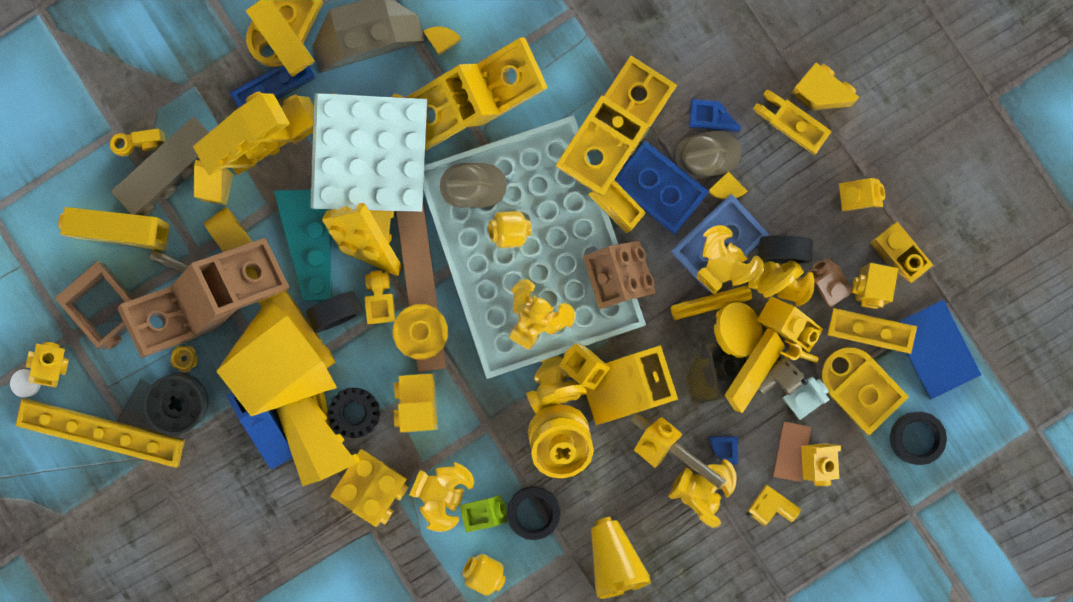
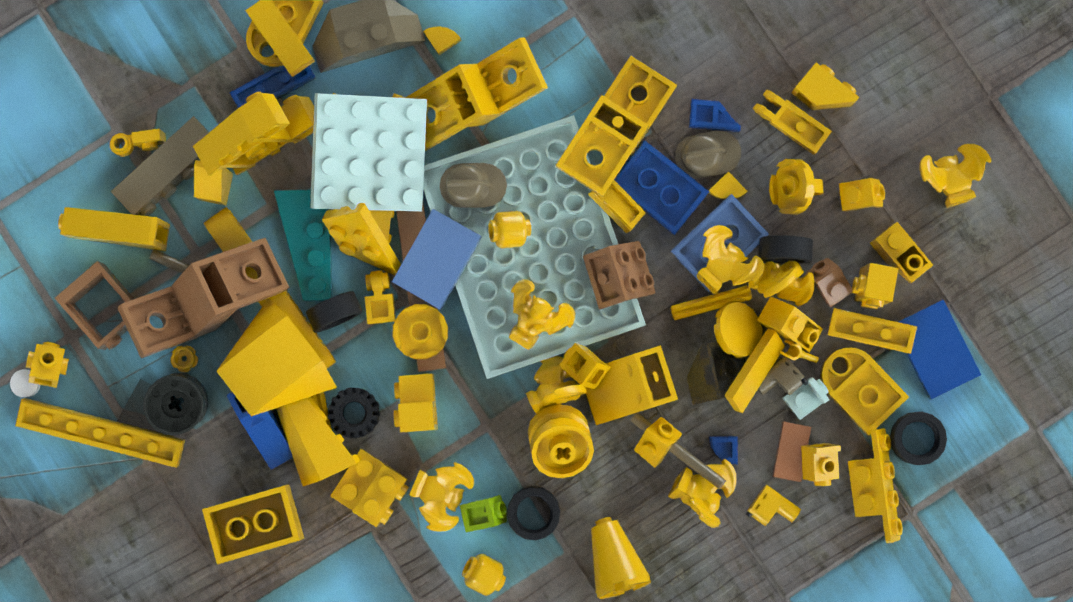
(253, 524): none -> yellow brick
(437, 259): none -> medium blue tile
(794, 186): none -> yellow tile
(873, 486): none -> yellow bracket
(954, 177): none -> yellow animal

